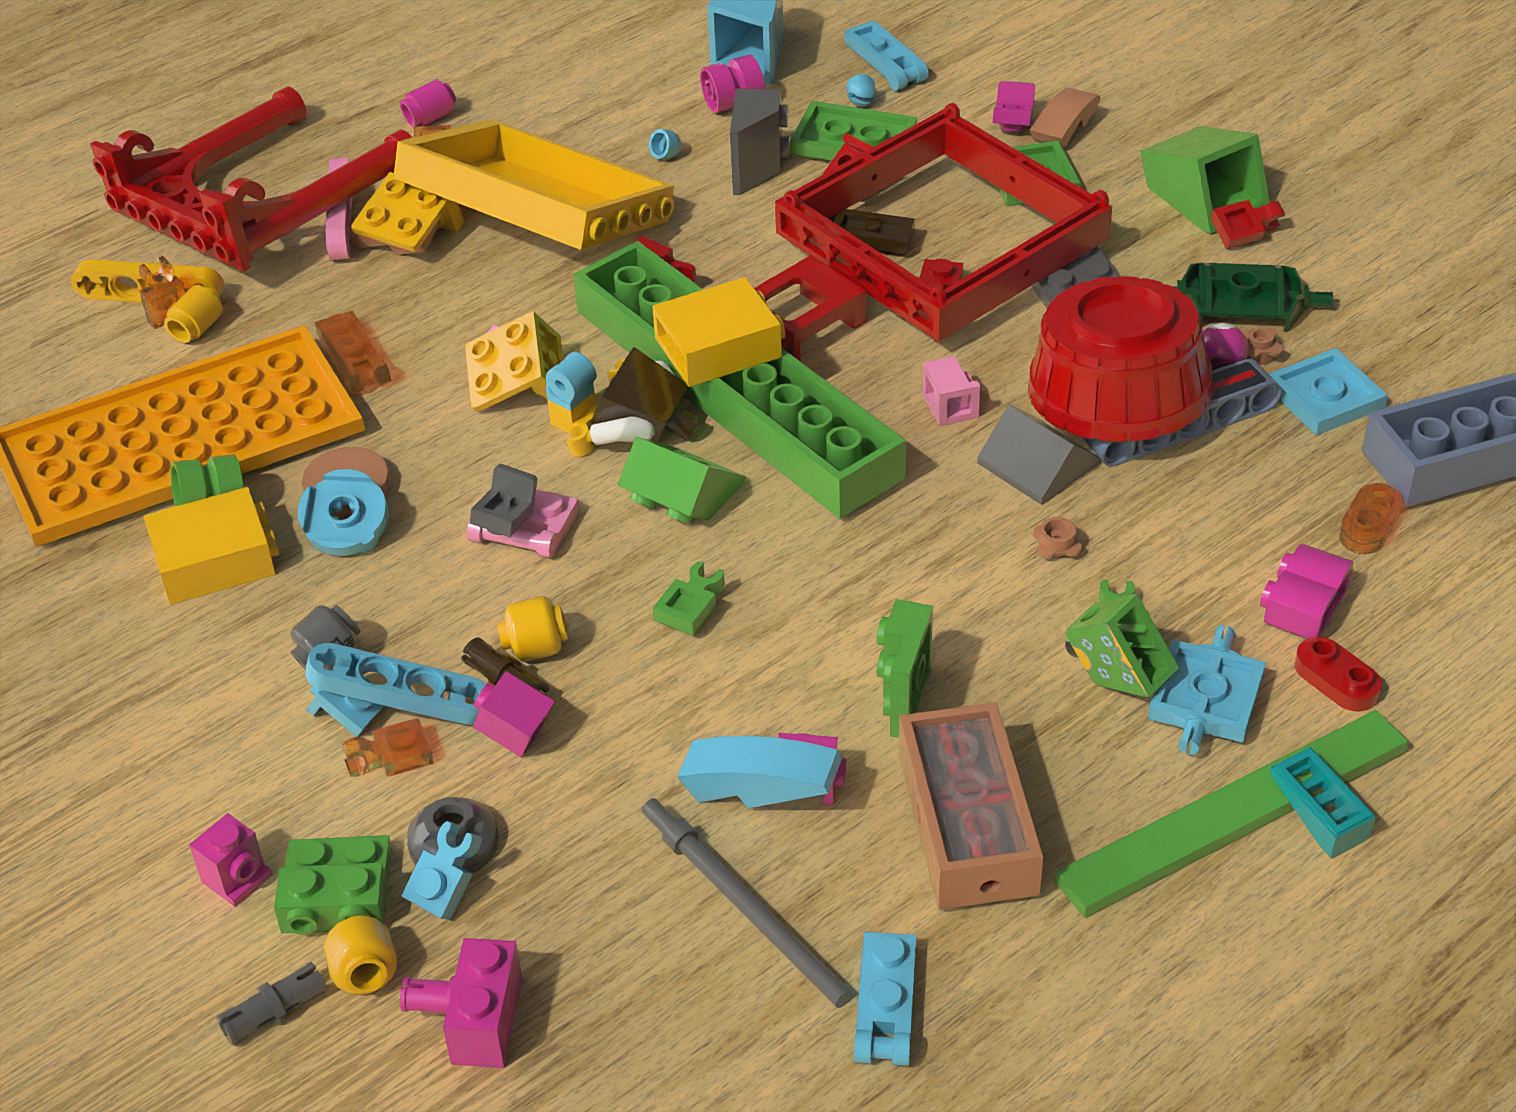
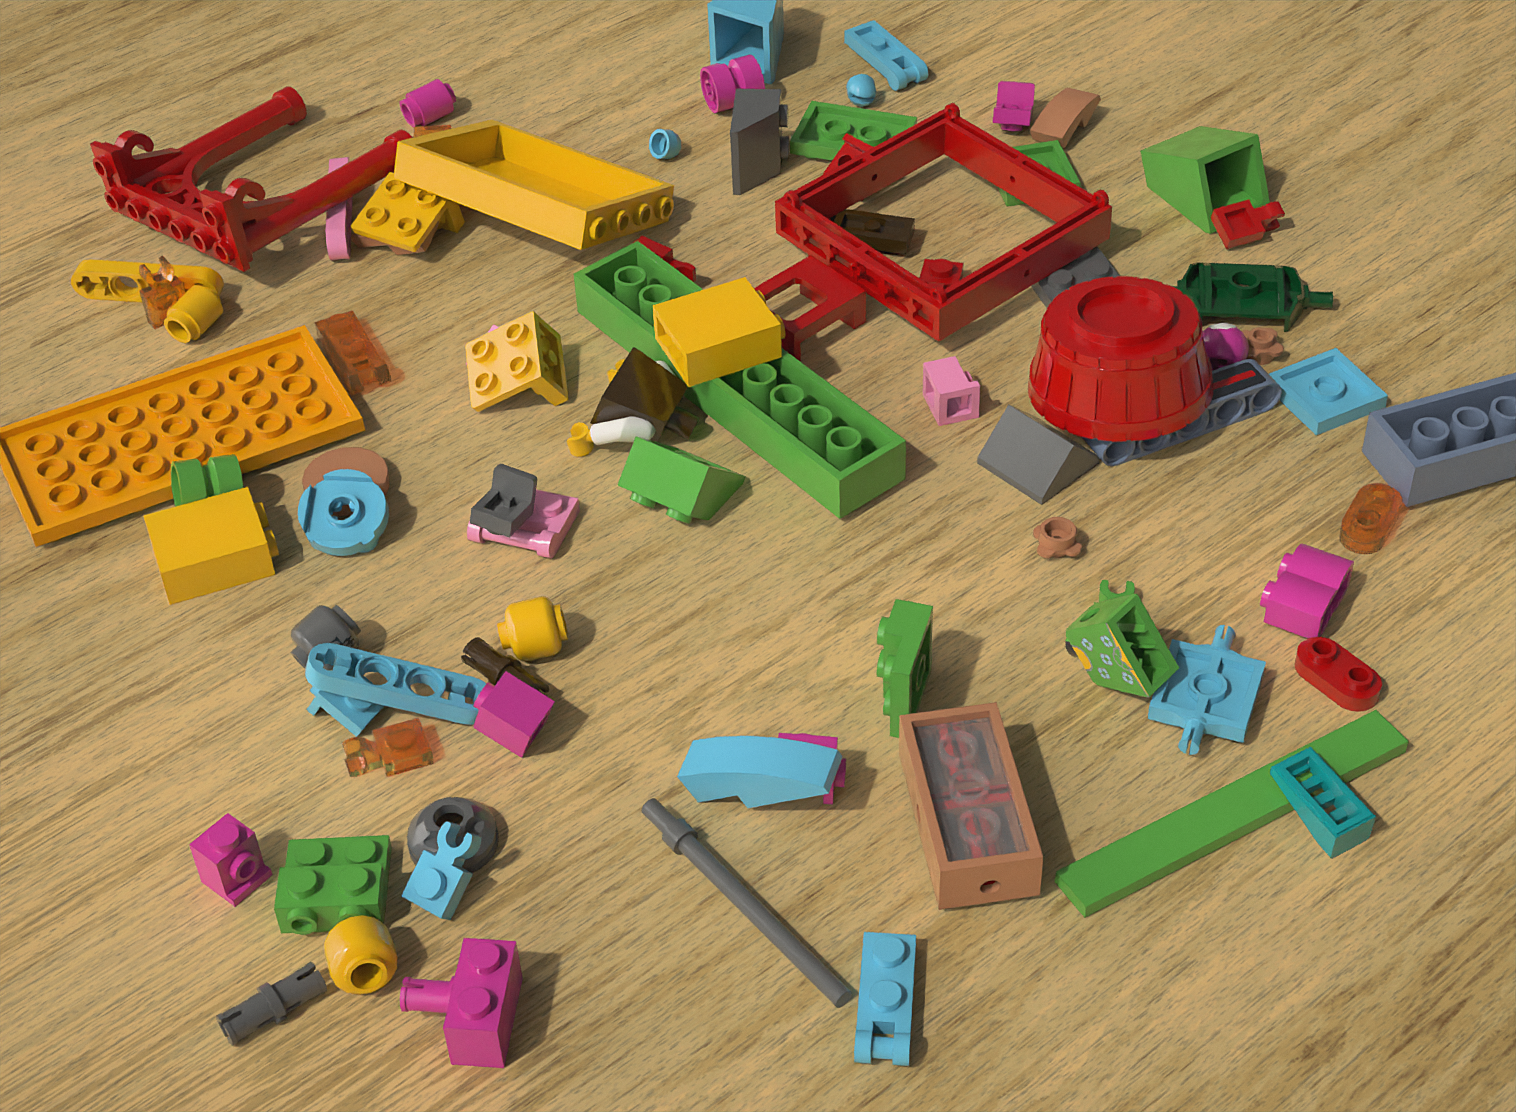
(571, 392): medium azure leg -> none
(689, 604): bright green plate -> none

